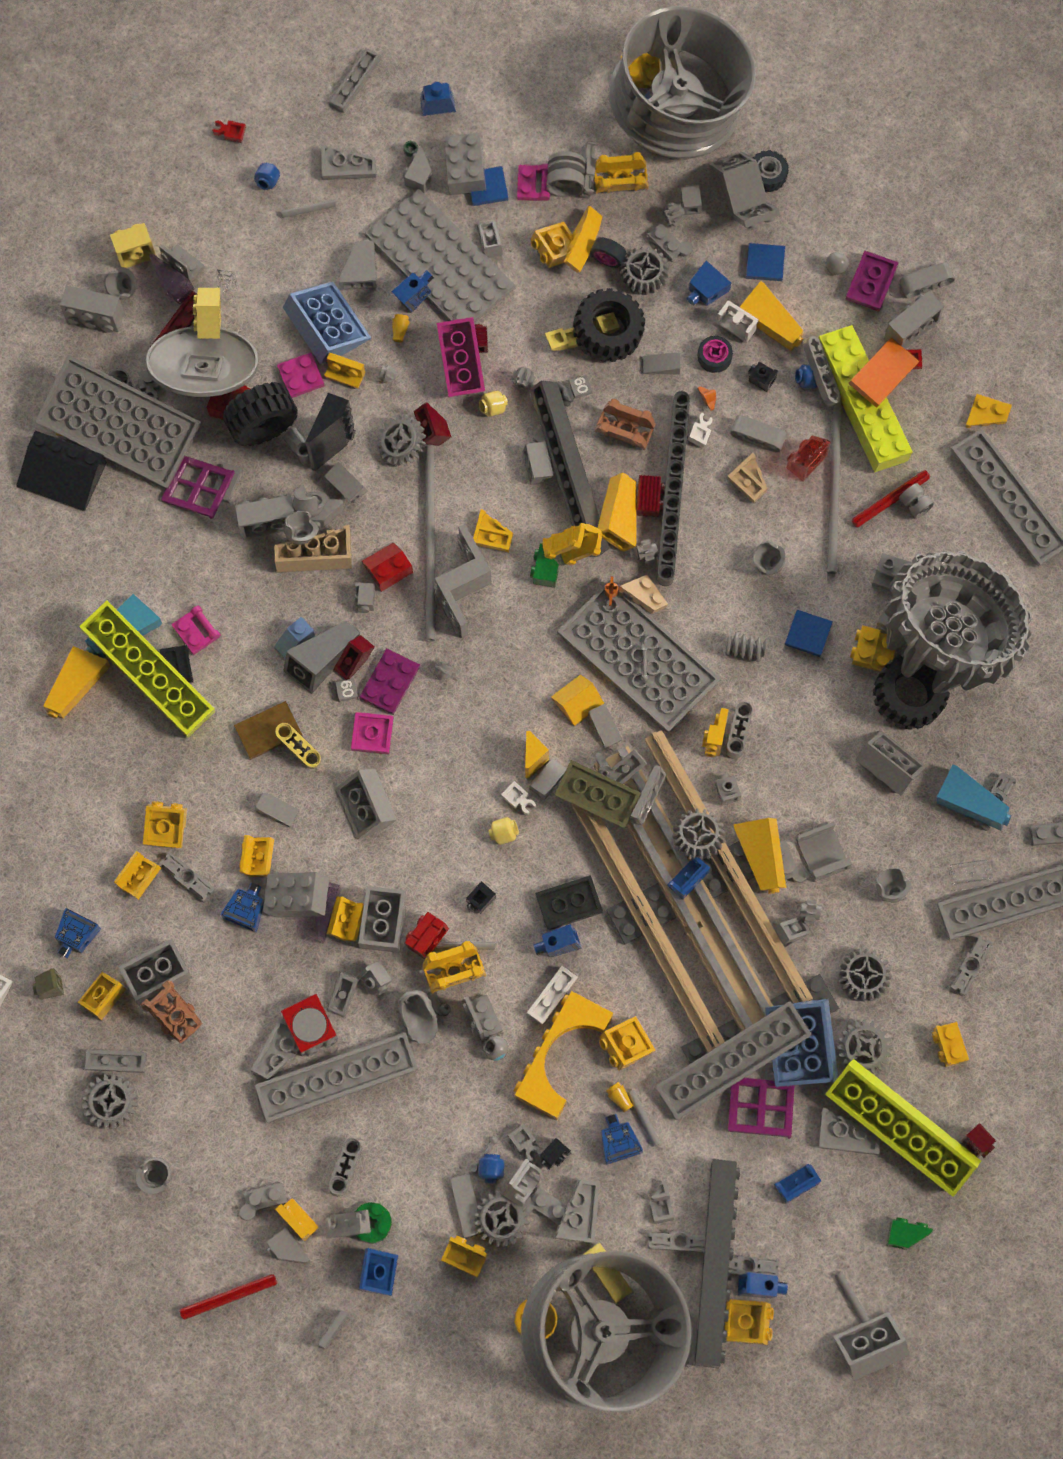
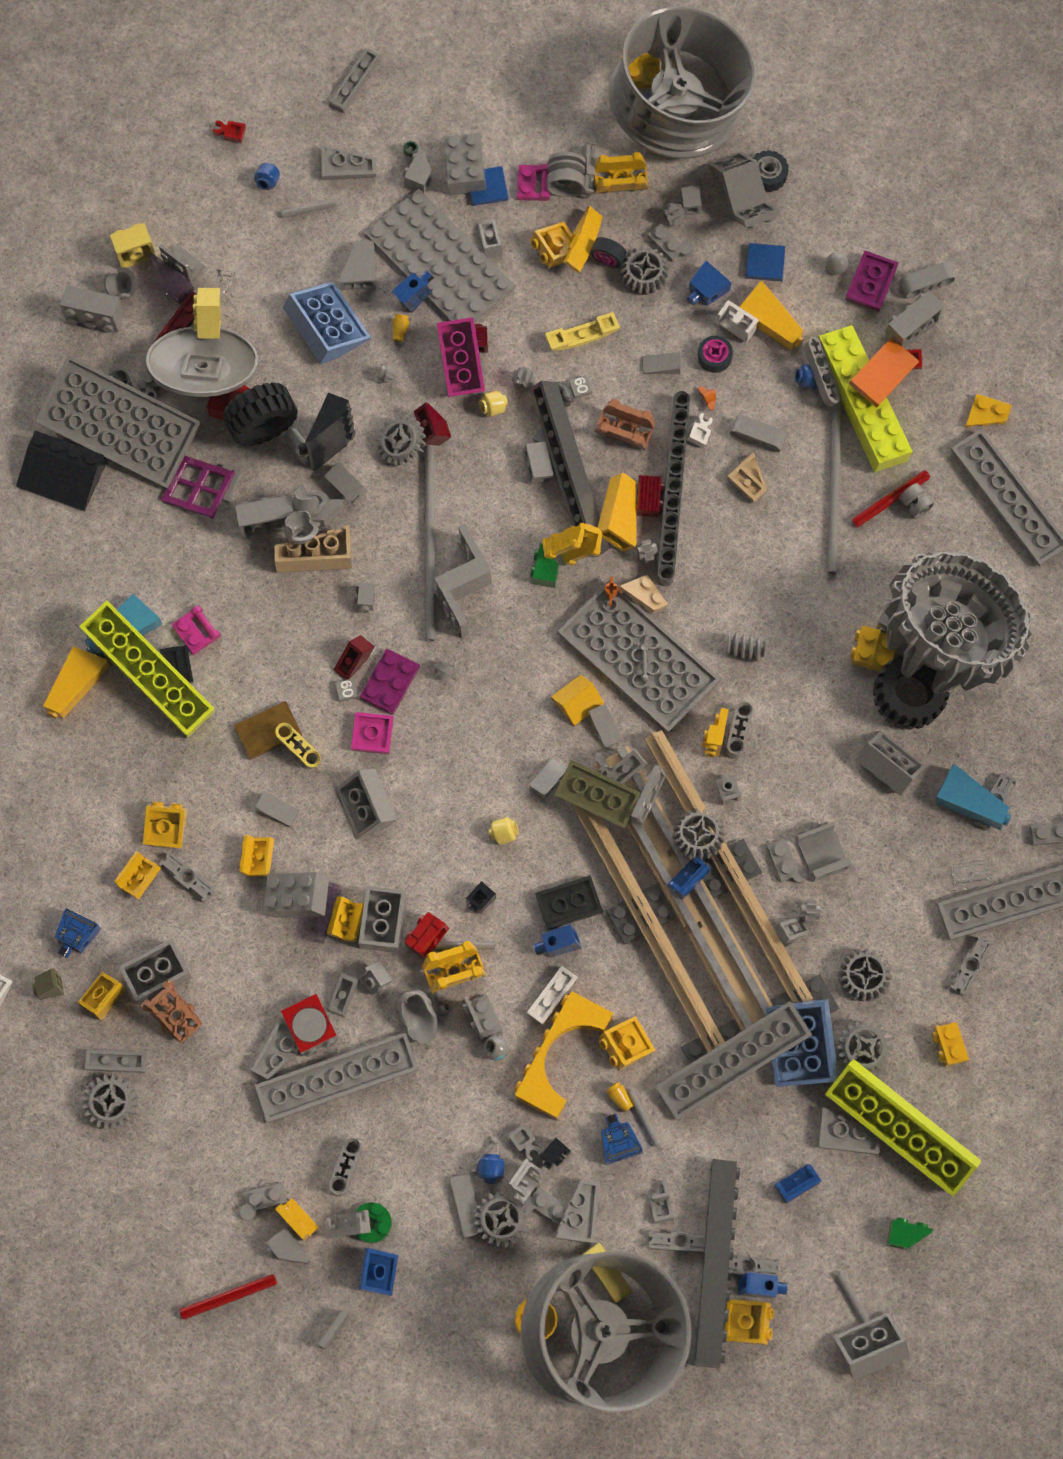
(153, 1175): light grey helmet -> none
(245, 908): torso -> none
(293, 636): medium blue slope -> none
(300, 375): dark pink plate -> none
(316, 658): slope -> none
(344, 370): yellow bracket -> none
(388, 566): red slope -> none
(437, 99): blue torso -> none
(464, 1256): yellow bracket -> none
(491, 533): yellow wing -> none
(516, 796): white plate -> none
(536, 754): yellow slope -> none
(602, 345): black tyre -> none
(759, 1129): magenta window -> none
(762, 381): black brick -> none
(763, 852): yellow slope -> none
(769, 558): light grey helmet -> none
(808, 457): clear red slope -> none
(808, 633): blue tile -> none
(887, 570): light grey panel -> none
(893, 885): light grey helmet -> none
(979, 1141): dark red brick -> none

